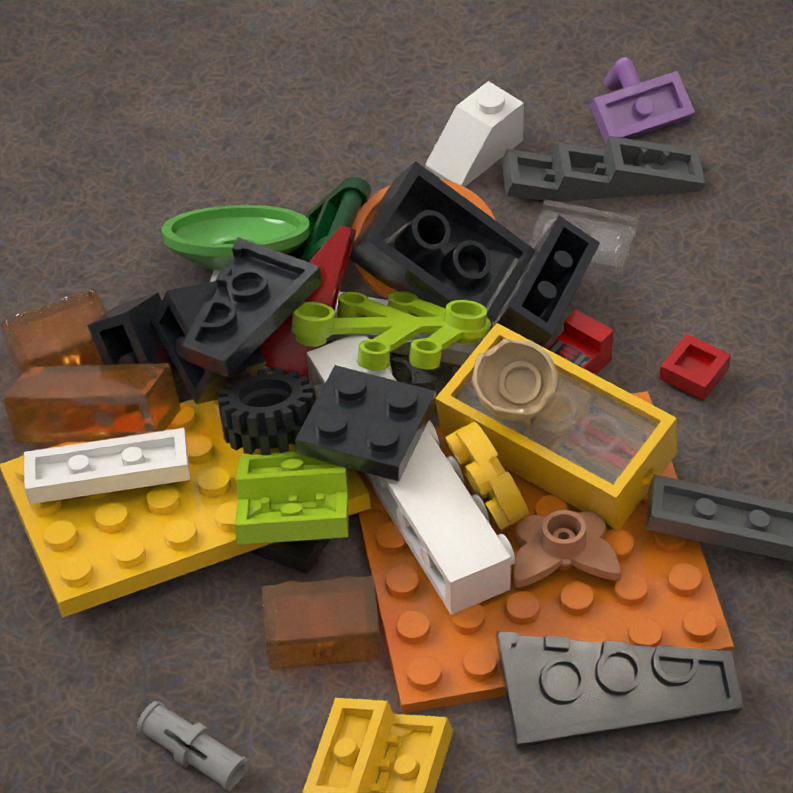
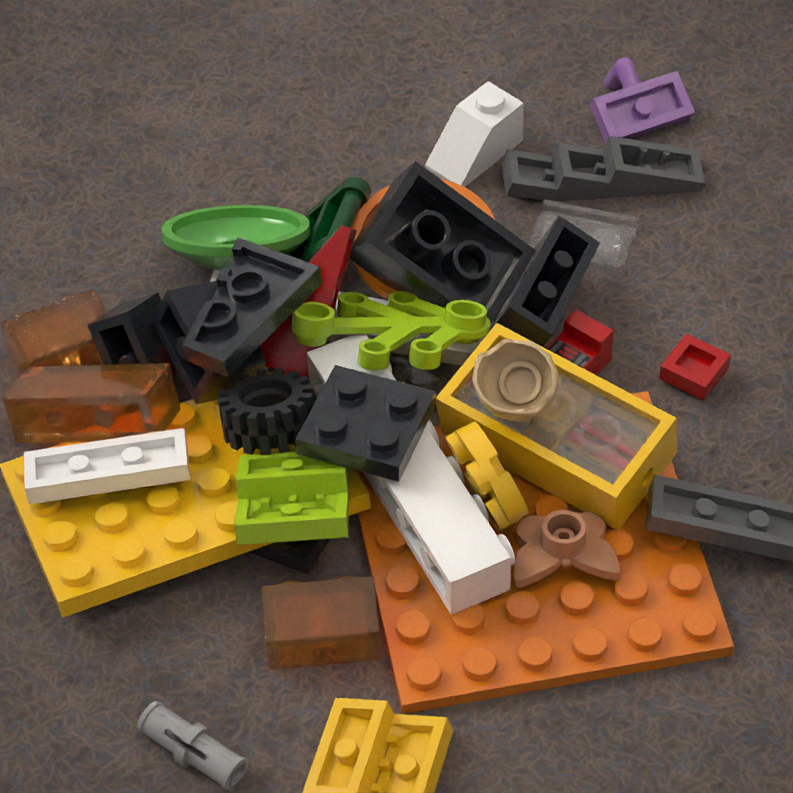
(594, 688): wing -> none

